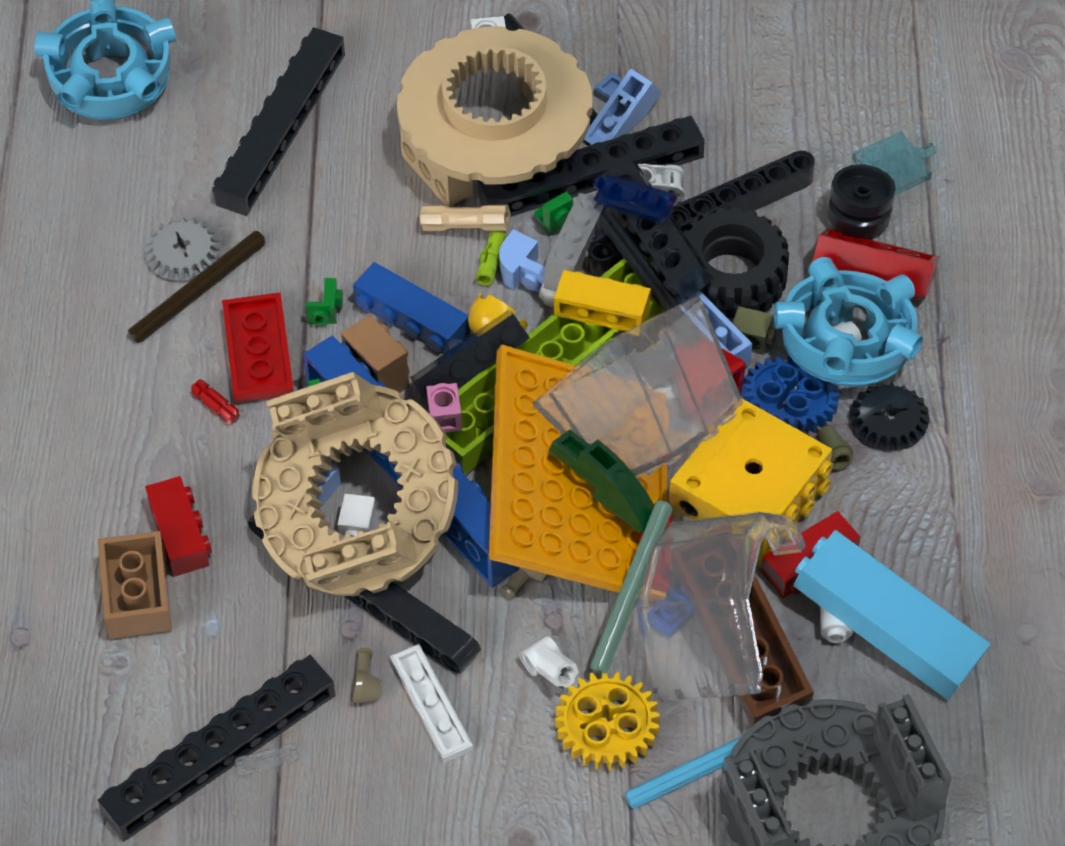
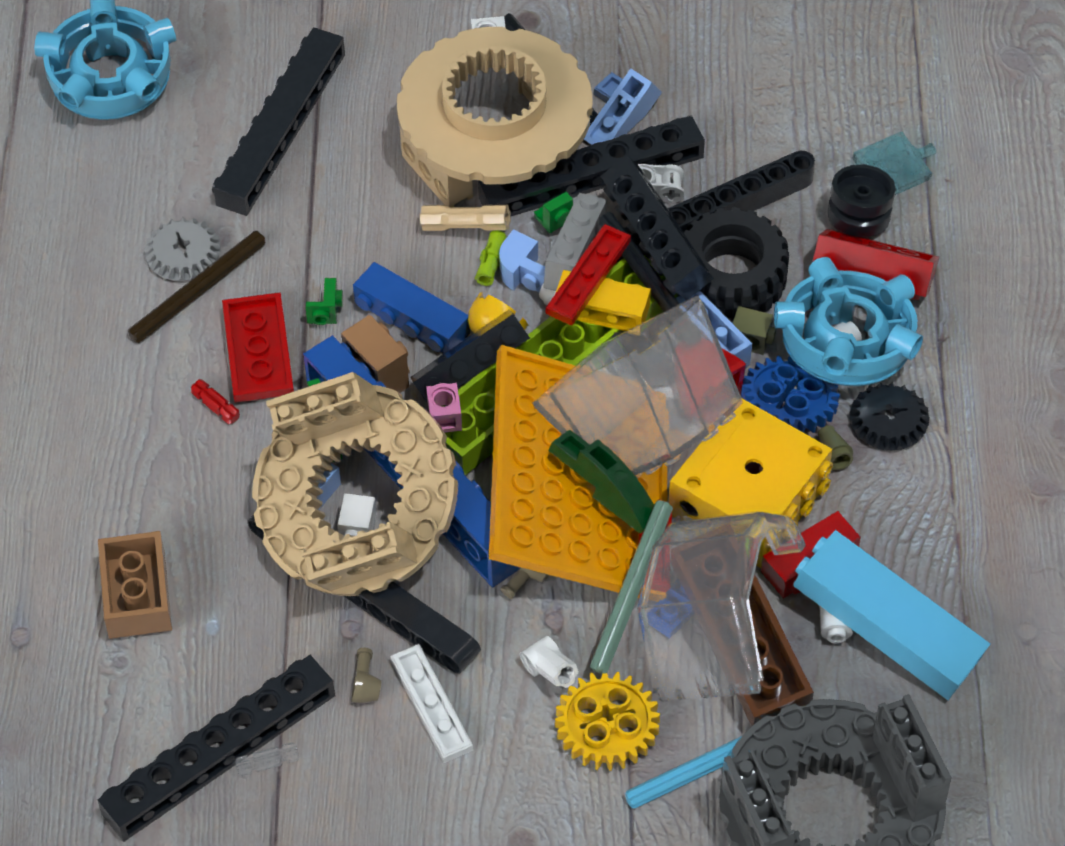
(178, 525): red brick -> none
(588, 274): none -> red tile
(634, 198): clear blue plate -> none

